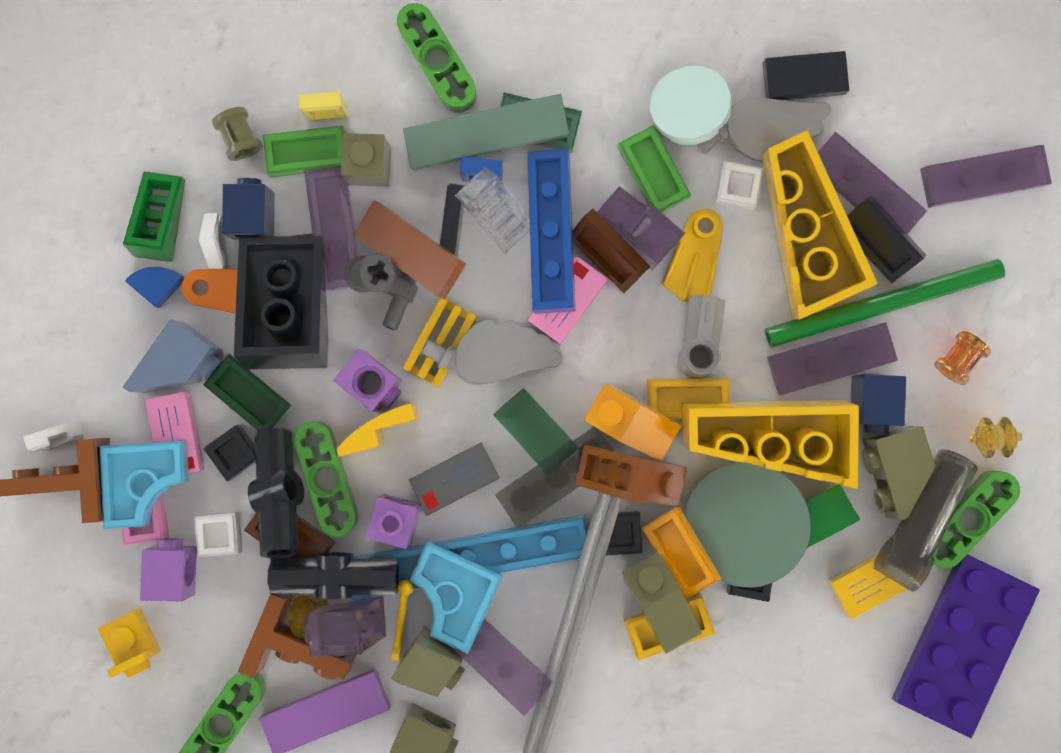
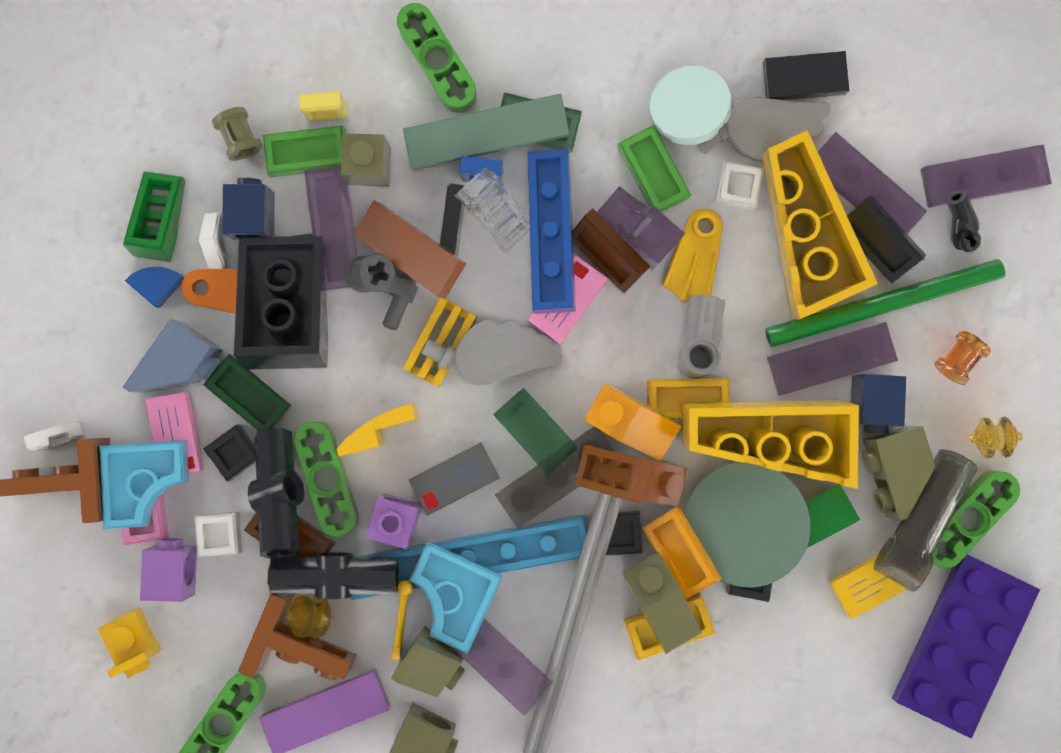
(345, 627): clear purple arch -> none
(351, 379): medium lavender brick -> none
(964, 222): none -> black arm

